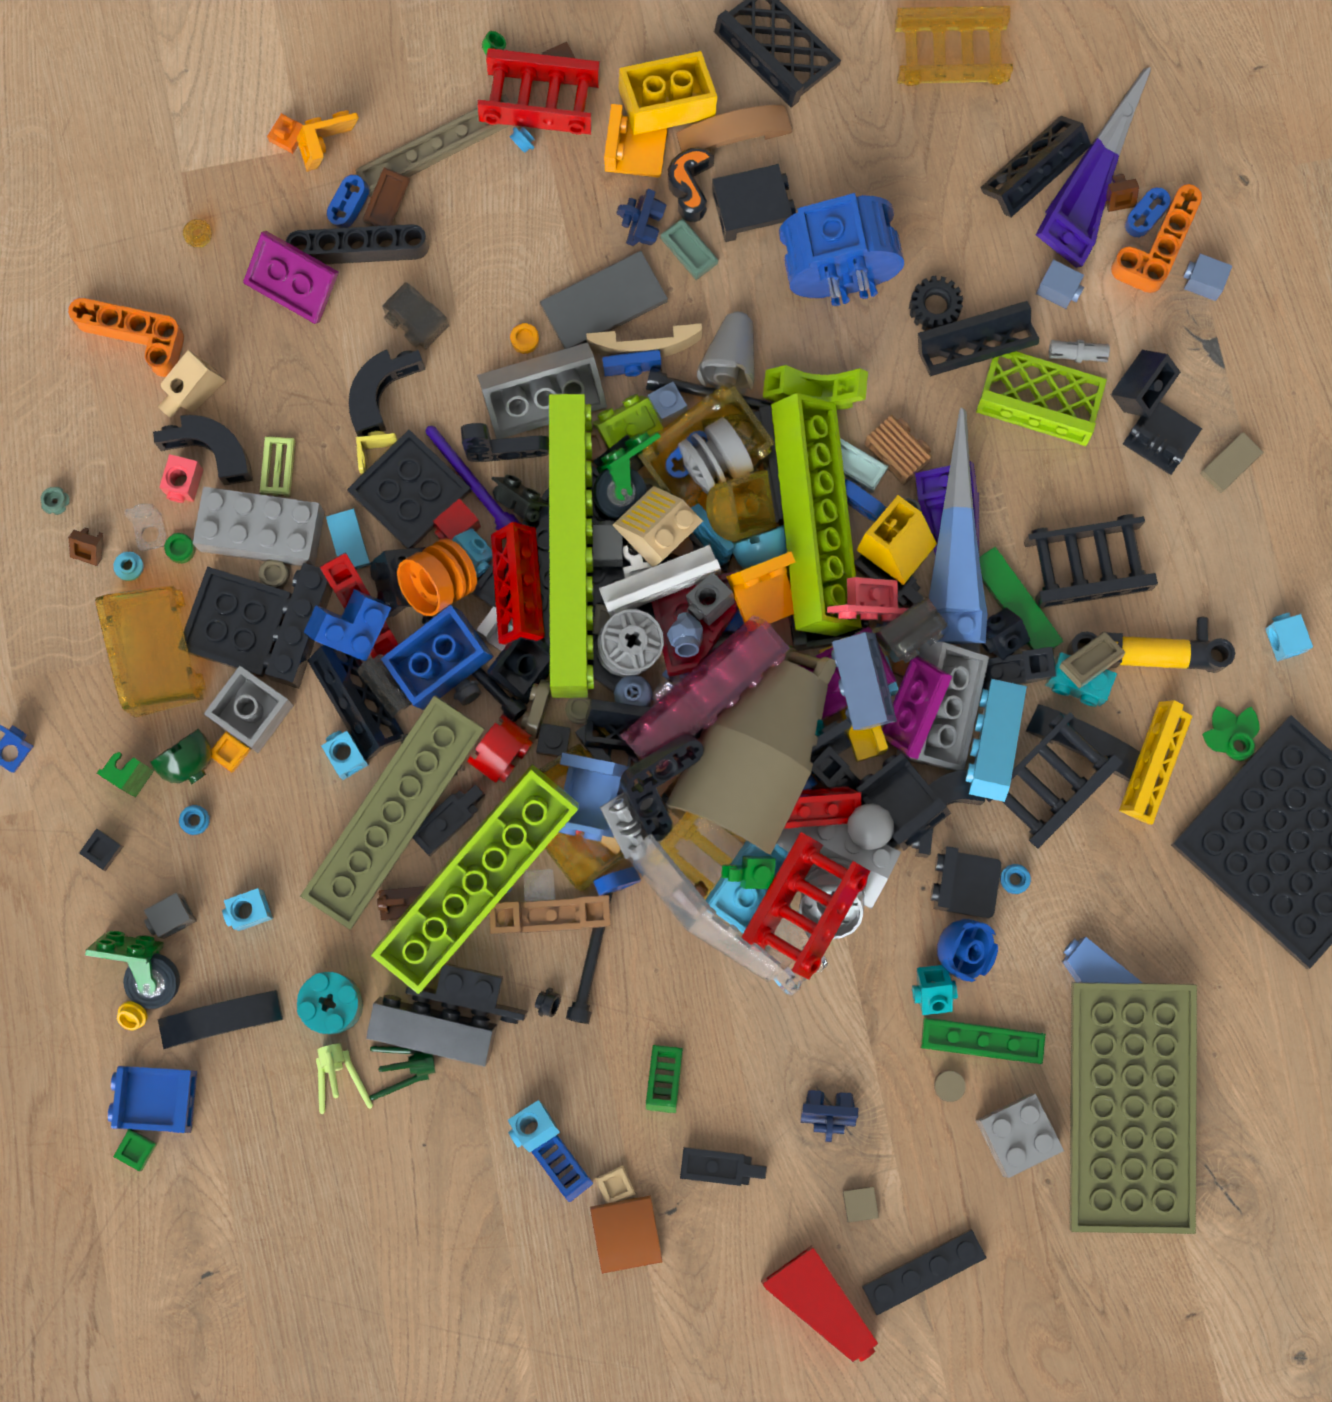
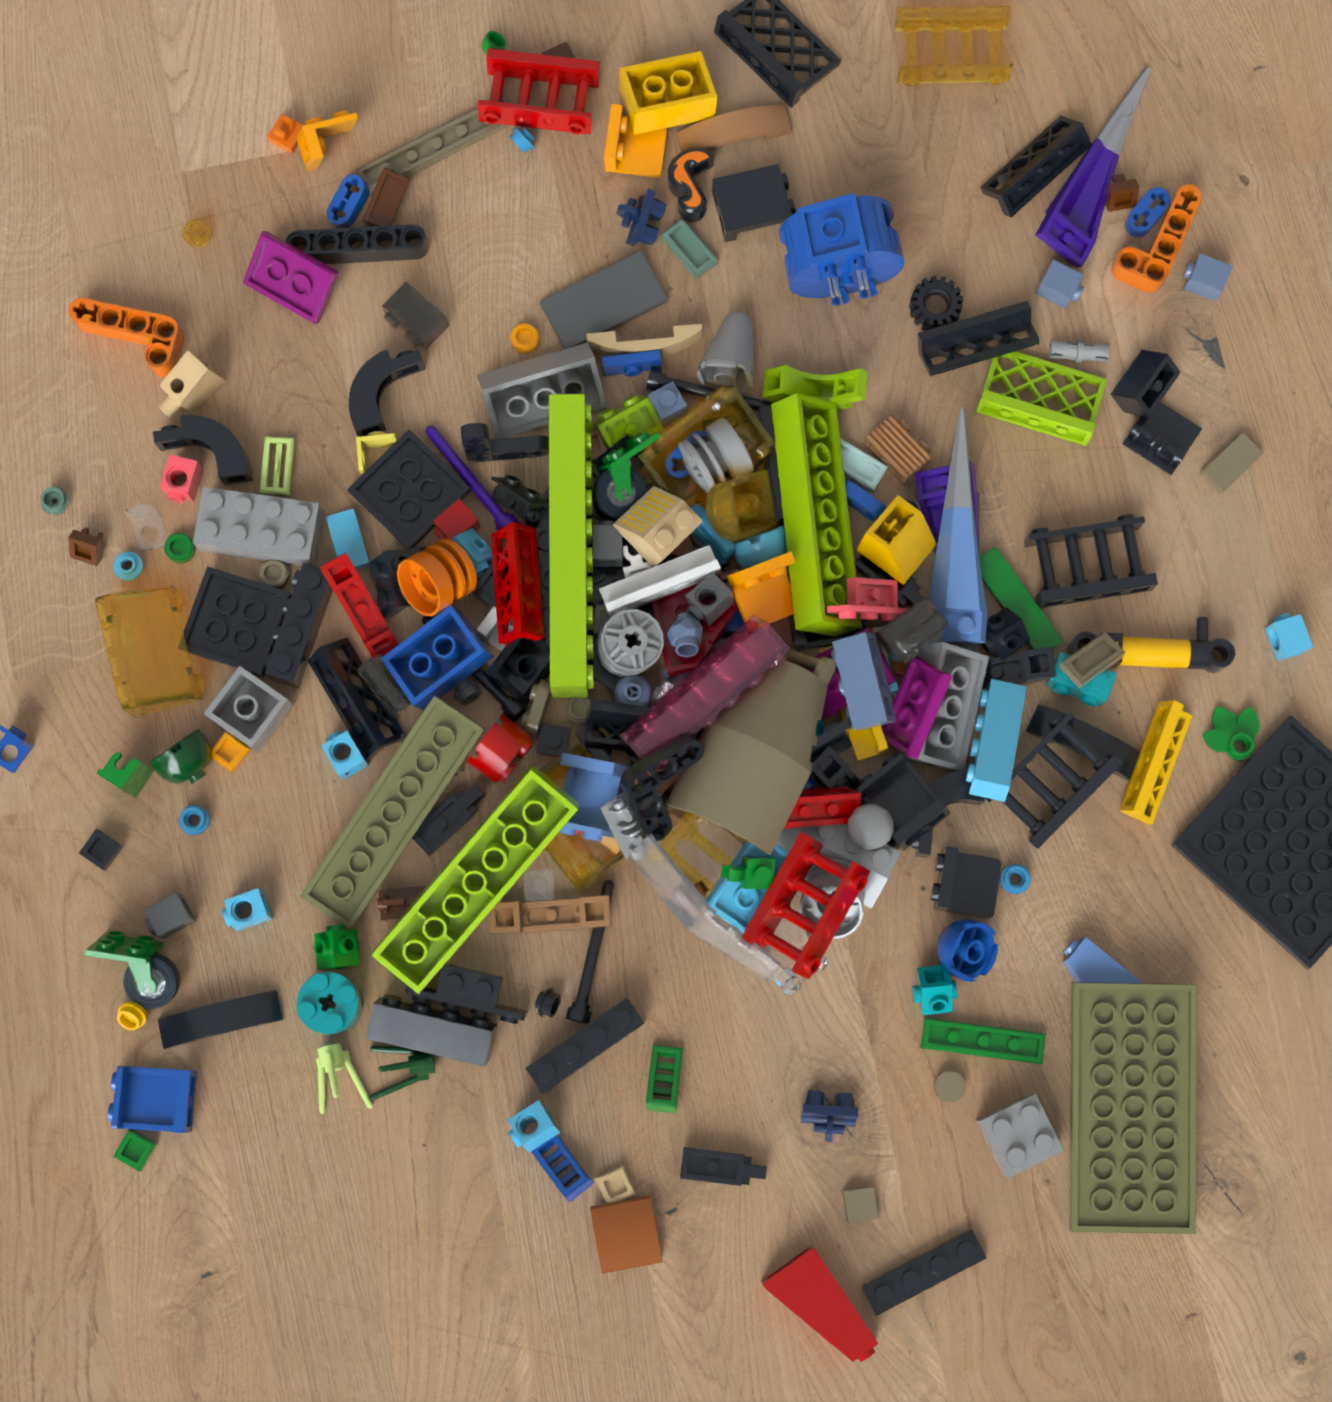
(336, 948): none -> green brick
(354, 630): blue brick -> none
(585, 1046): none -> black brick
(617, 881): blue beam -> none

